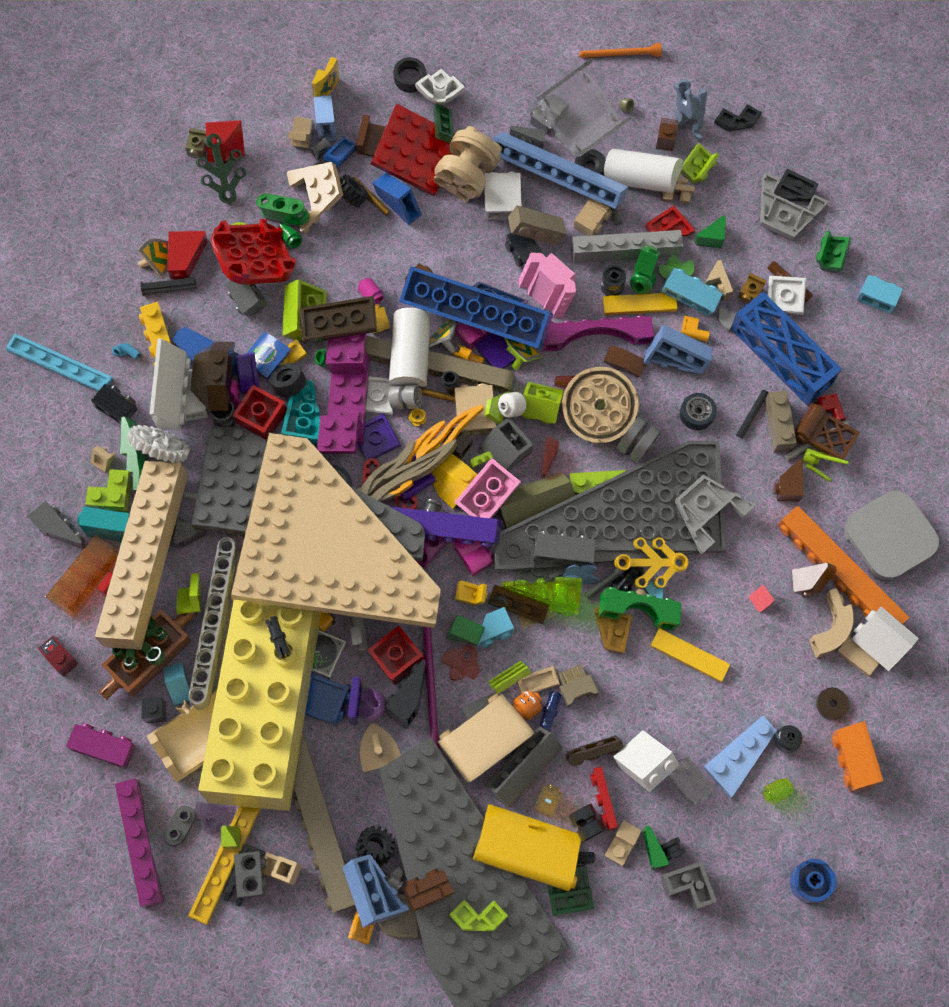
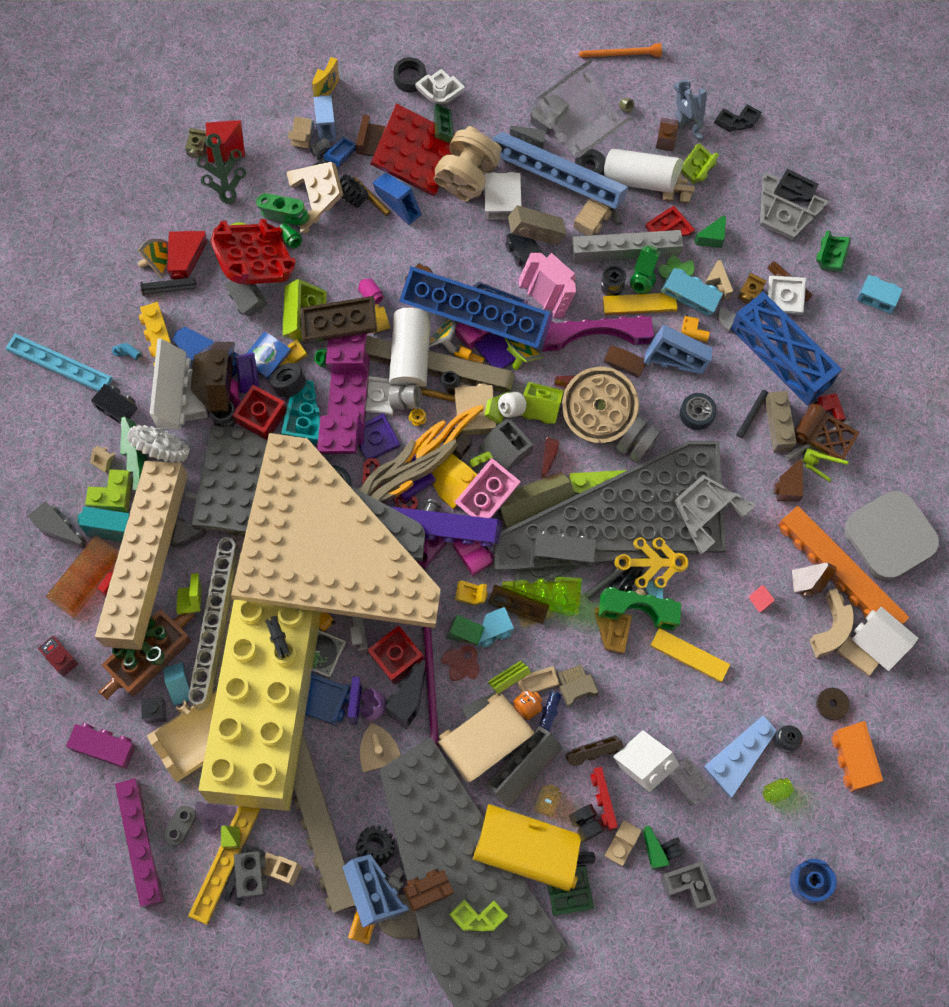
(584, 572): medium blue plate -> none

